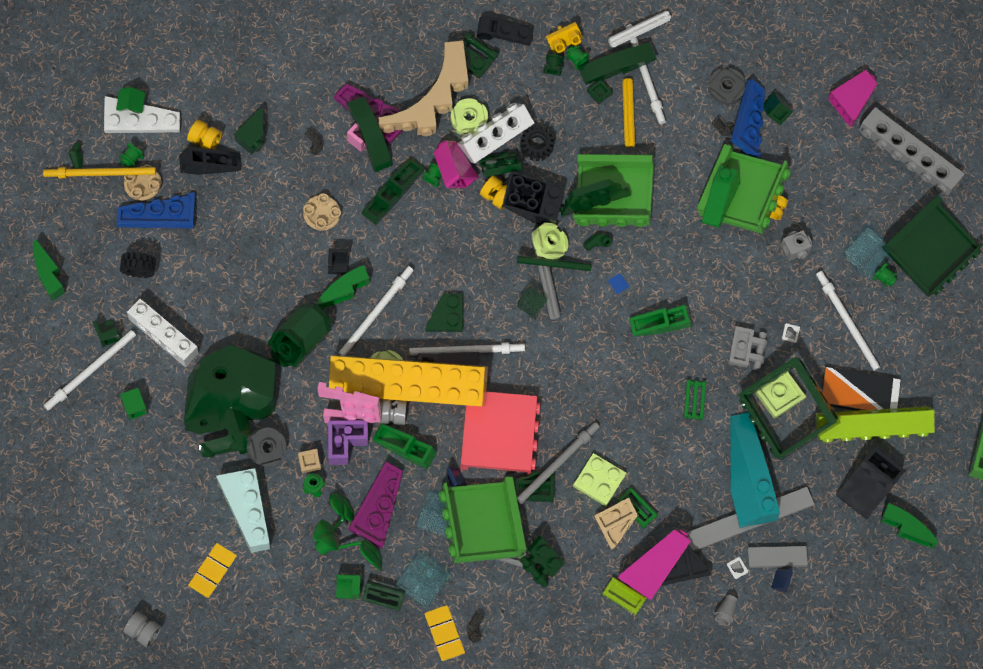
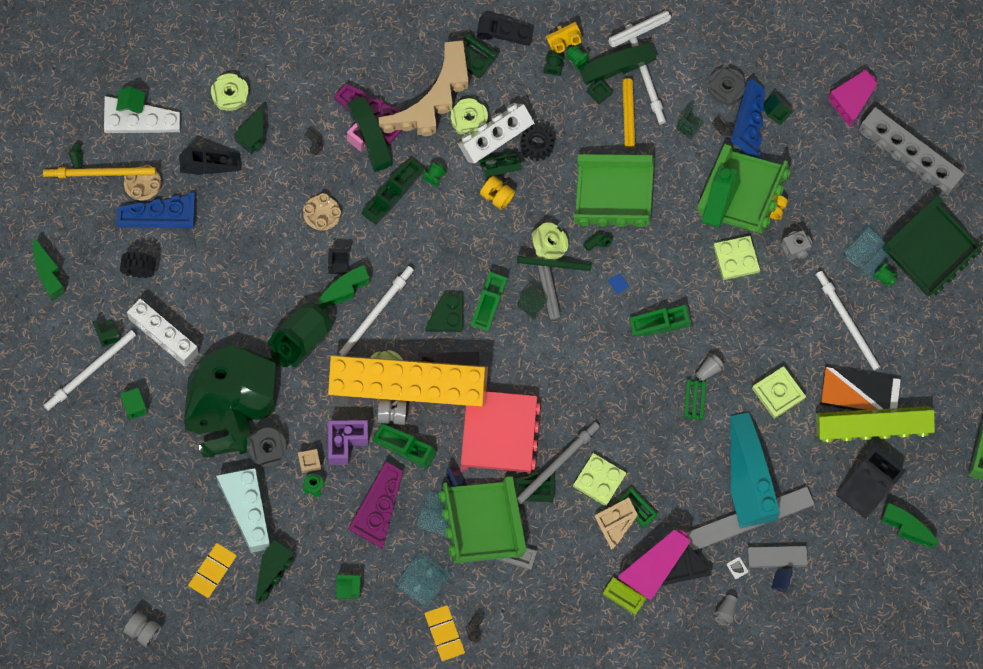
(130, 156): green brick -> none
(203, 135): yellow wheel -> none
(232, 102): none -> yellowish green plate
(273, 563): none -> dark green slope
(326, 537): green plant -> none
(353, 406): bright pink wing -> none
(370, 584): dark green tile -> none
(454, 165): dark pink slope -> none
(489, 301): none -> green slope
(505, 348): white bar -> none
(533, 198): black slope -> none
(546, 557): dark green plate -> none
(593, 195): dark green wing -> none
(689, 124): none -> clear green panel
(709, 368): none -> light grey cone
(736, 258): none -> yellowish green plate
(741, 348): light grey plate -> none
(757, 419): dark green window -> none
(791, 333): white sticker -> none

